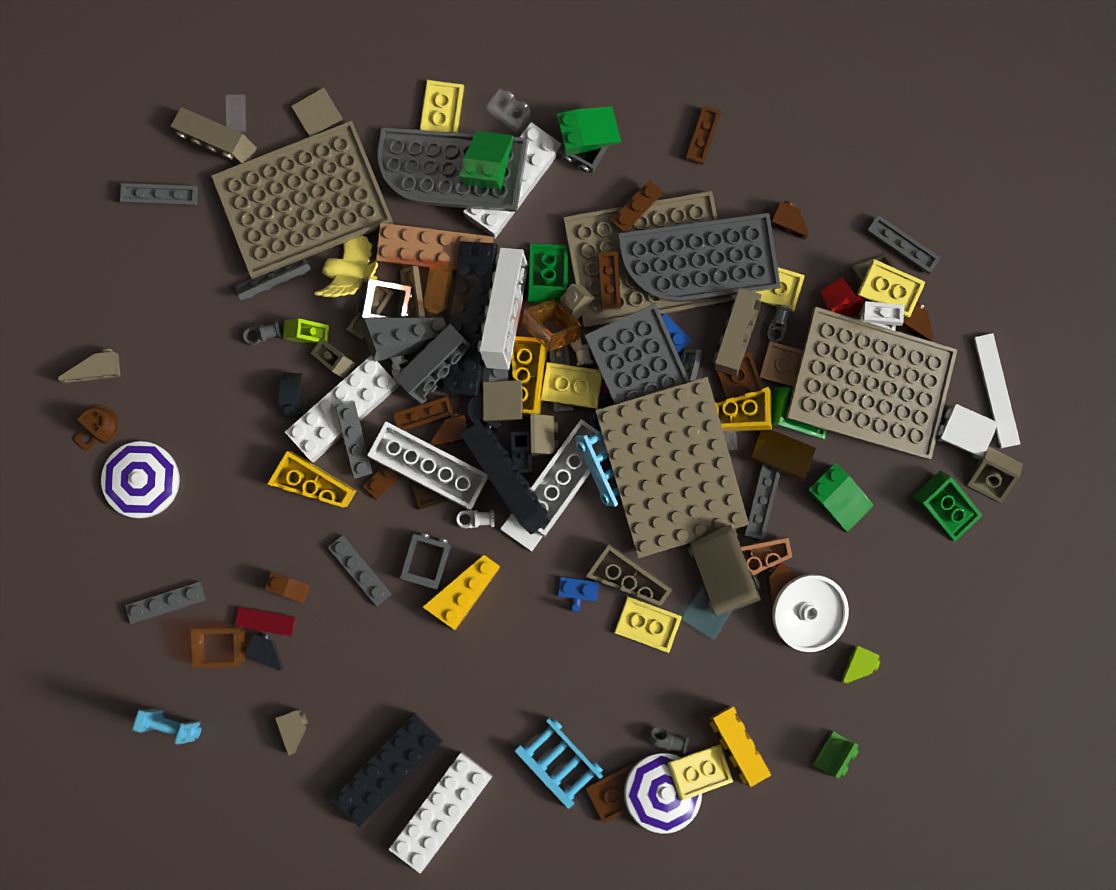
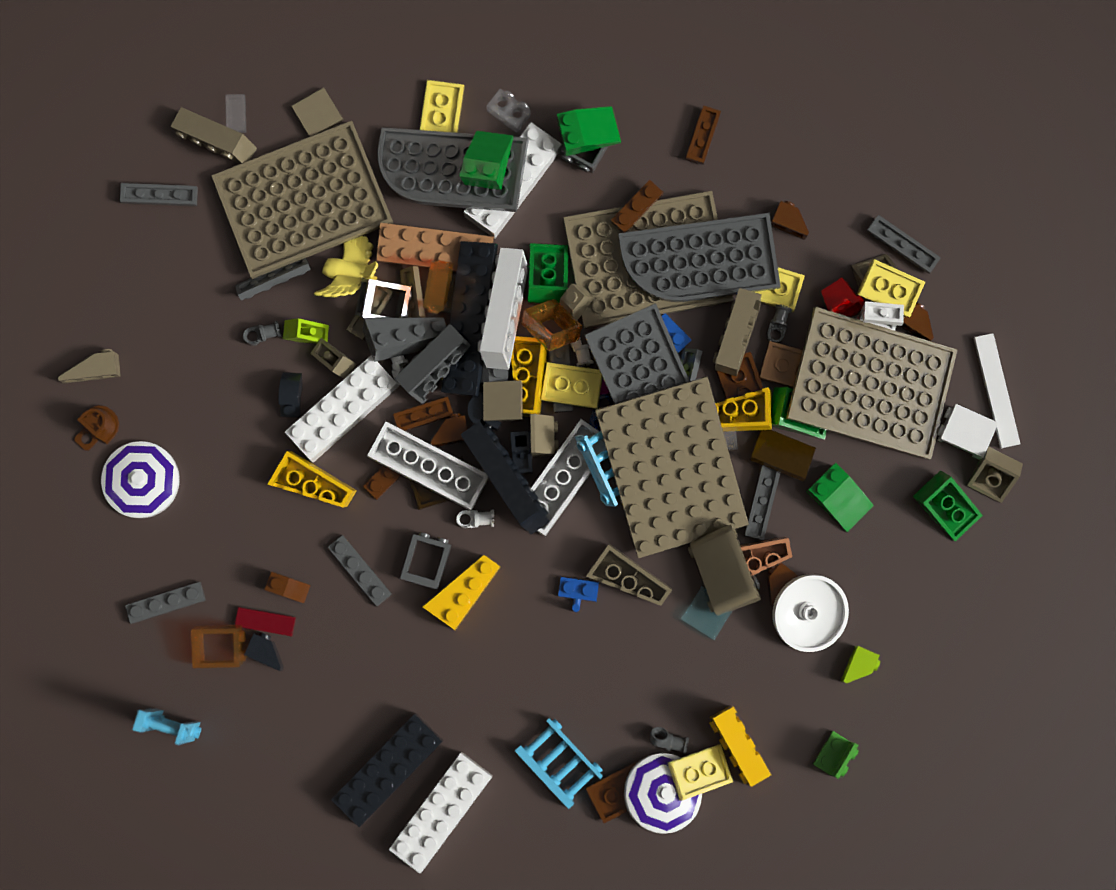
(292, 728): dark tan slope -> none
(353, 439): dark grey plate -> none
(518, 533): white tile -> none
(609, 280): reddish brown plate -> none
(648, 624): light yellow tile -> none

